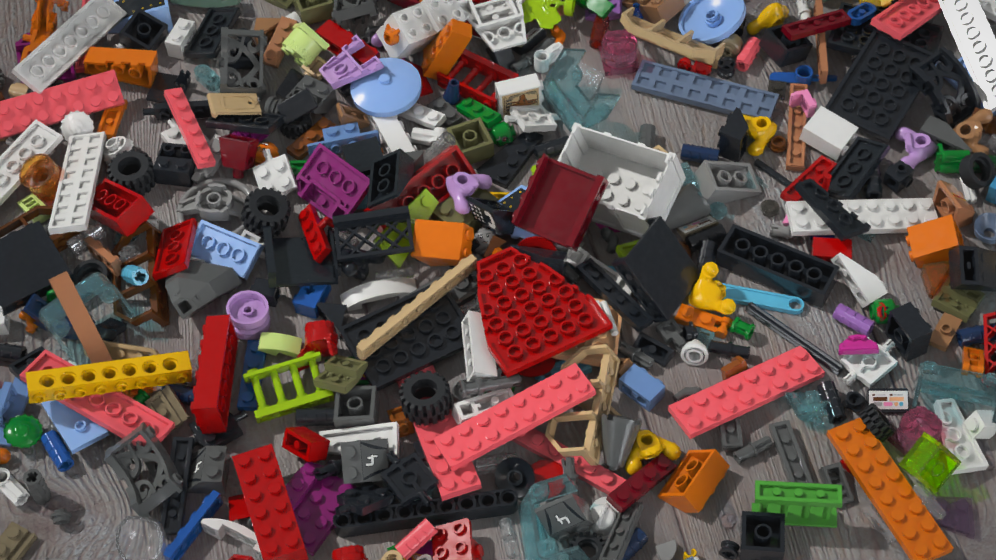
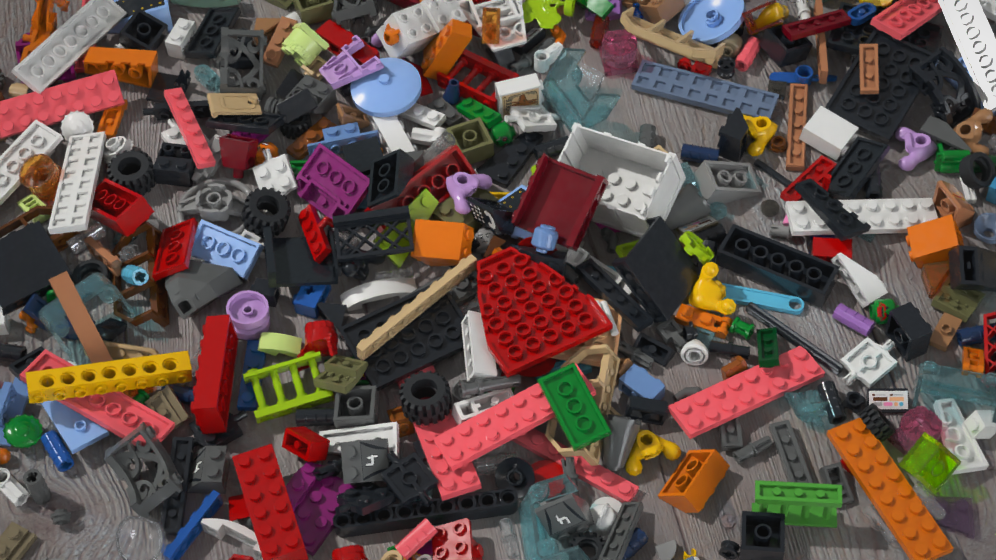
(491, 25): none -> clear orange slope
(544, 238): none -> medium blue head
(574, 407): none -> green tile
(641, 482): dark red plate -> none
(647, 410): none -> black slope
(694, 246): none -> lime plate
(752, 28): none -> clear red piece
(767, 347): none -> dark green plate
(805, 100): bright pink bracket -> none
(858, 345): dark pink plate -> none
(868, 68): none -> nougat plate
(898, 176): black brick -> none

